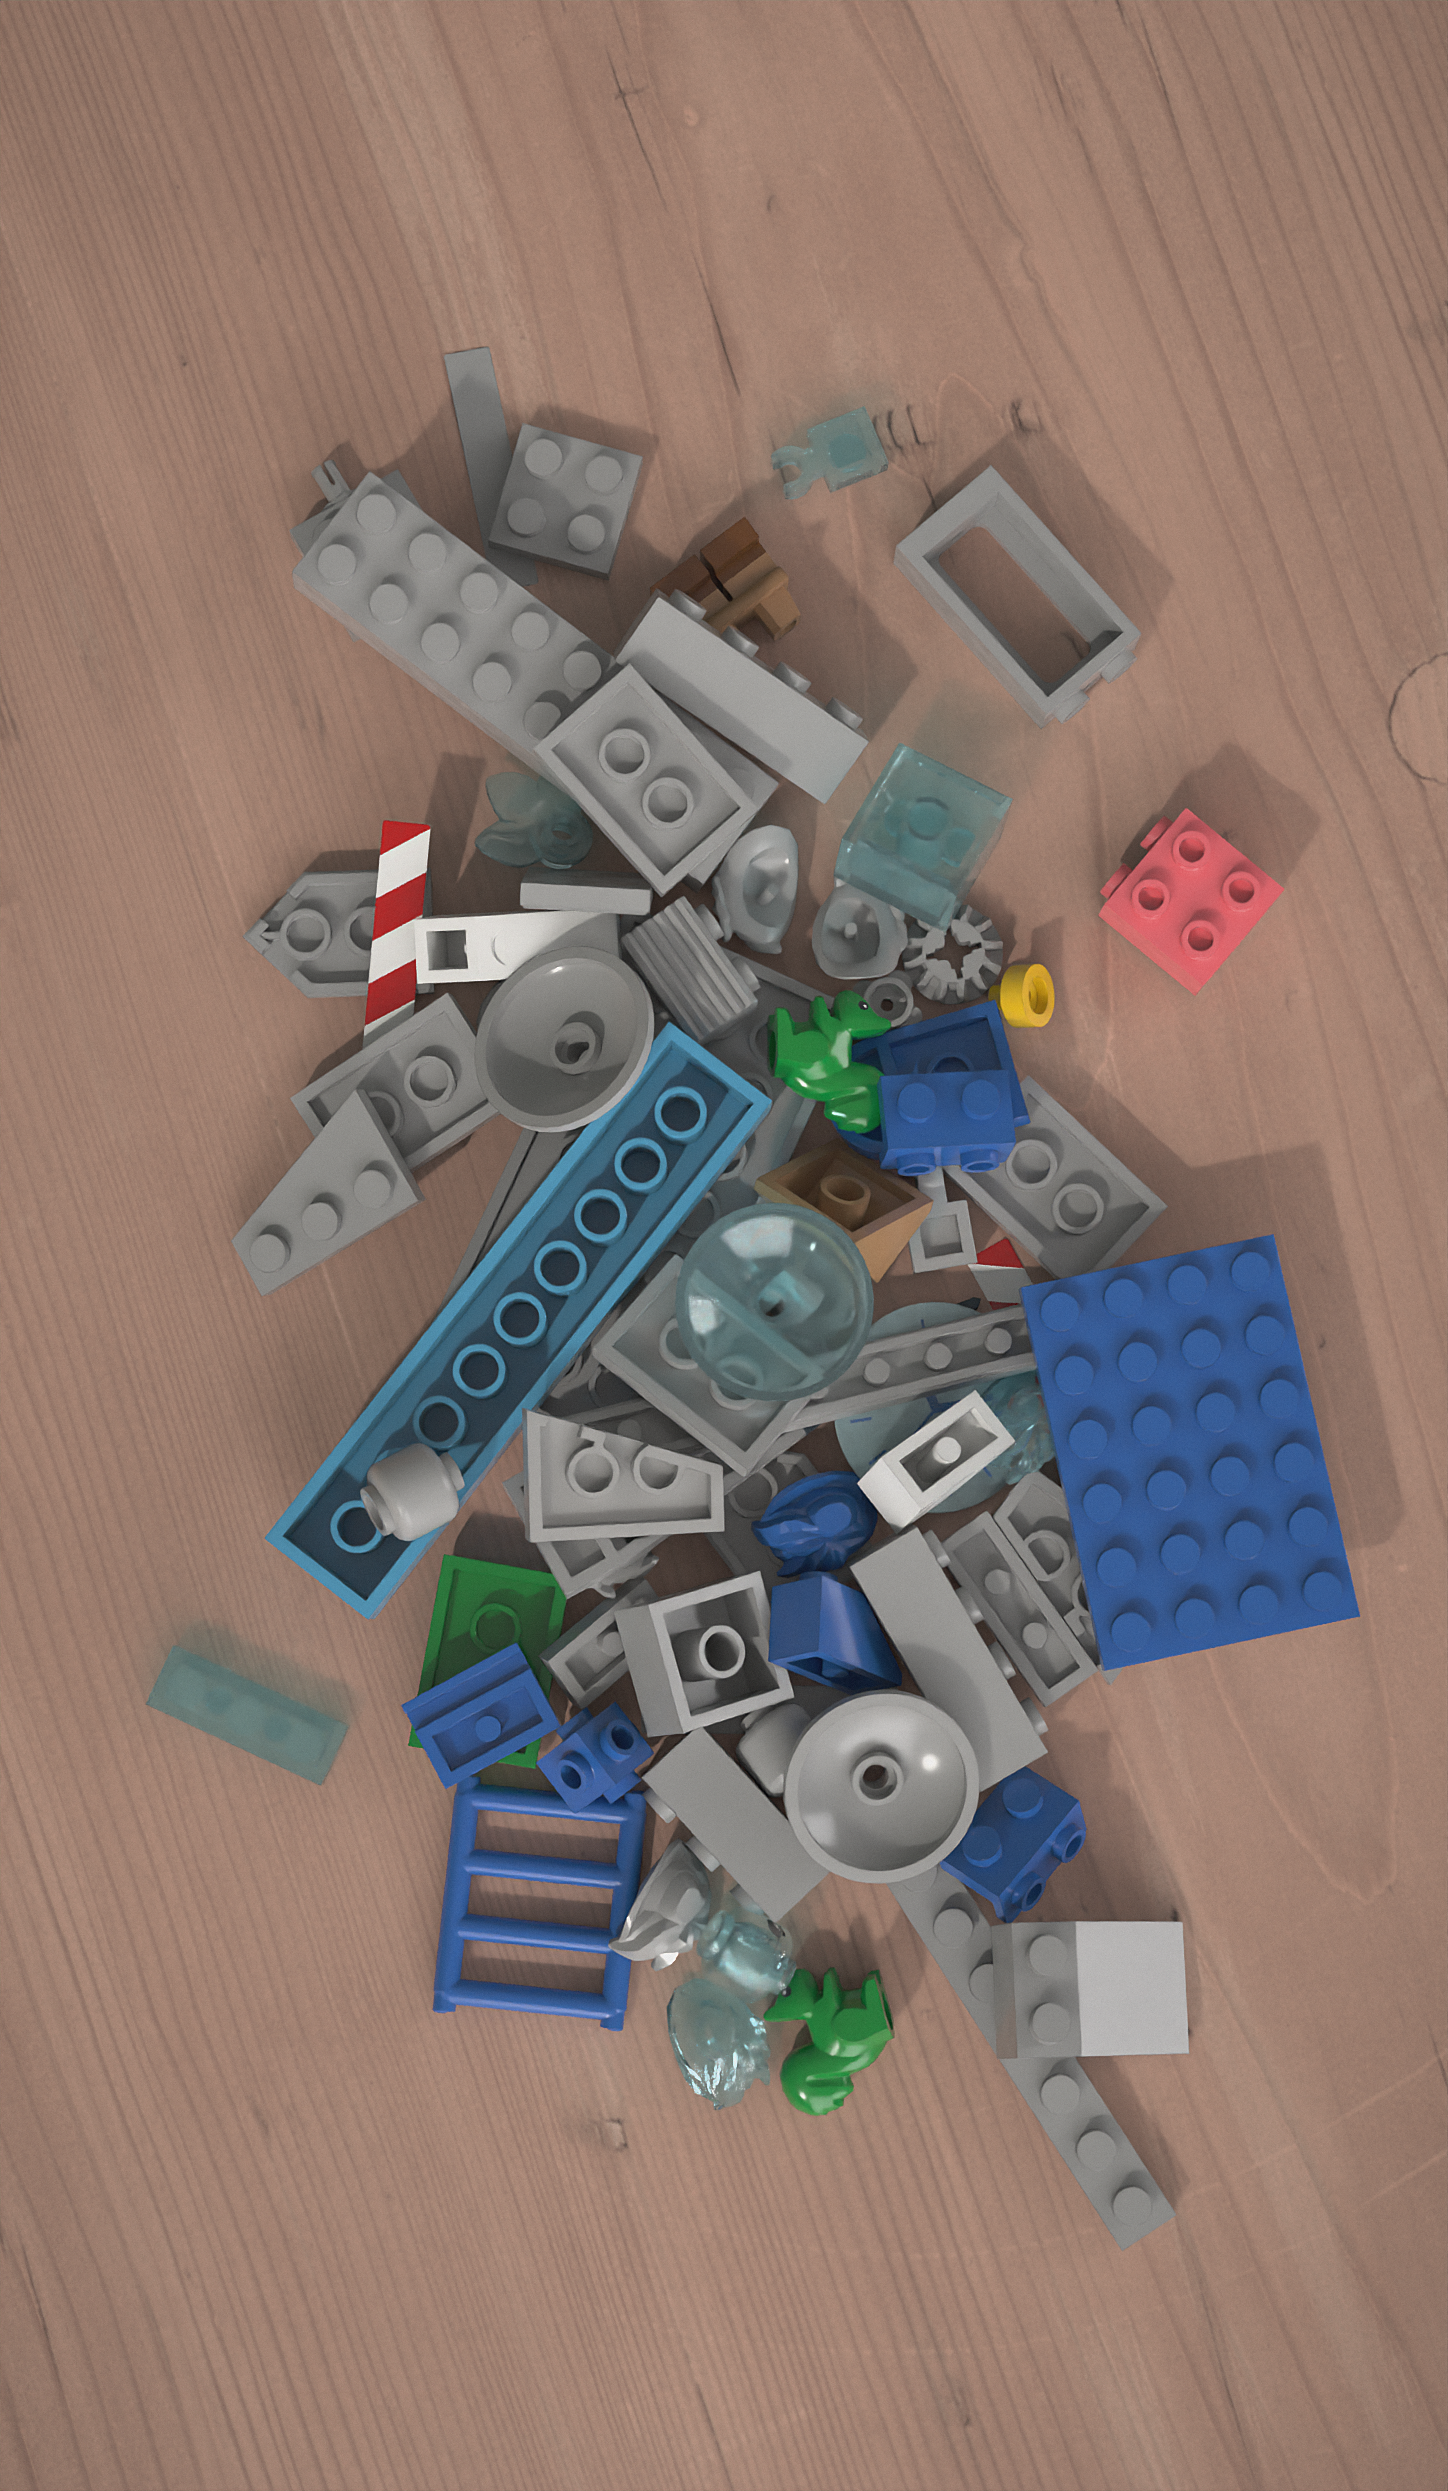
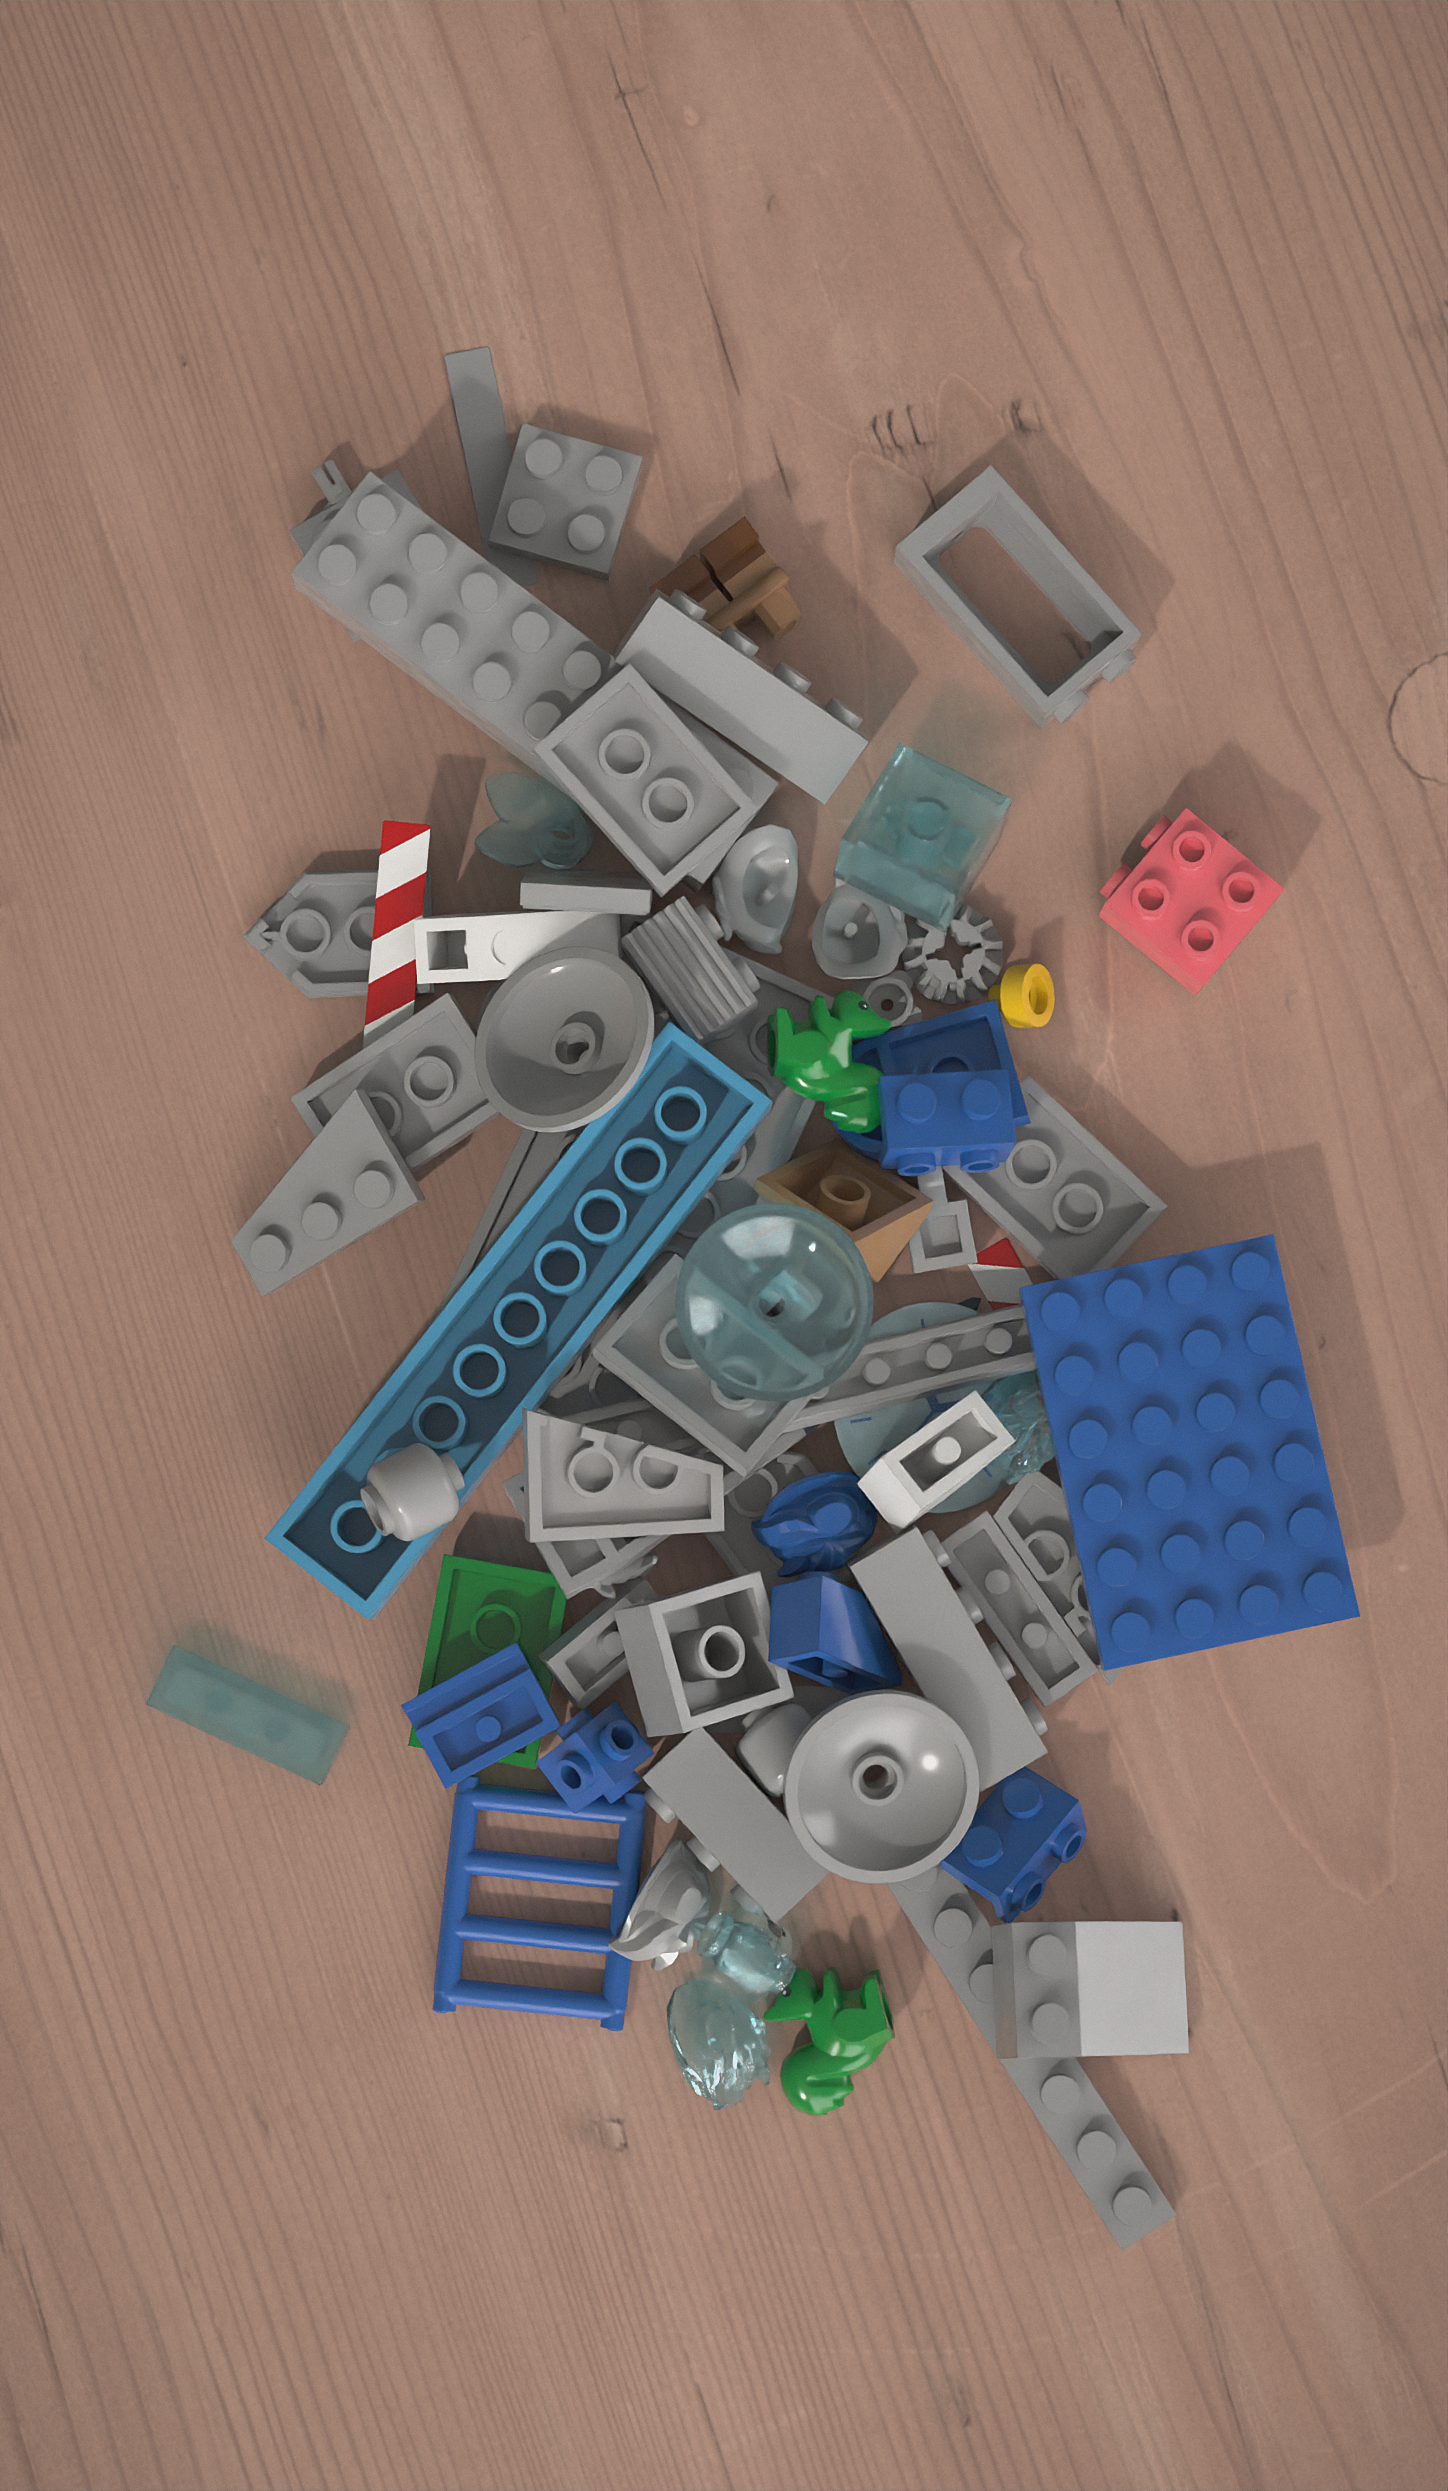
(839, 450): clear light blue plate -> none

